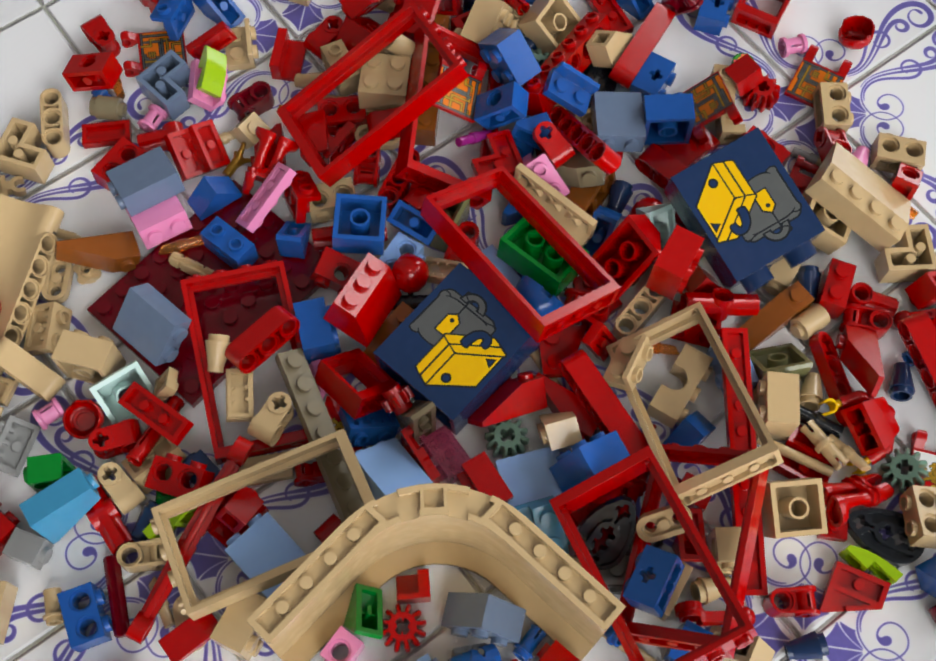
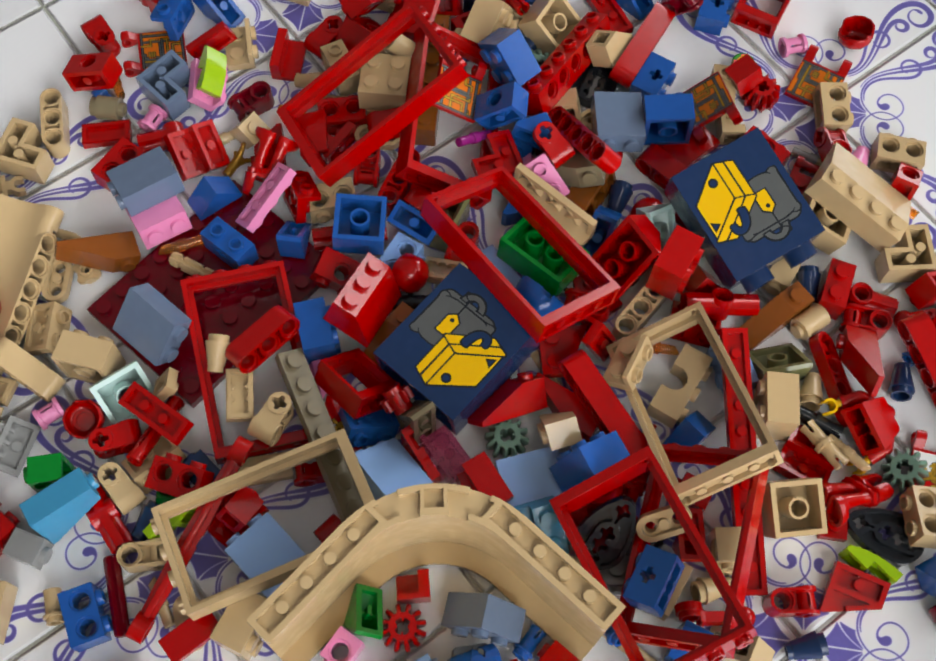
(570, 88): blue bracket -> none
(803, 459): tan bar -> none

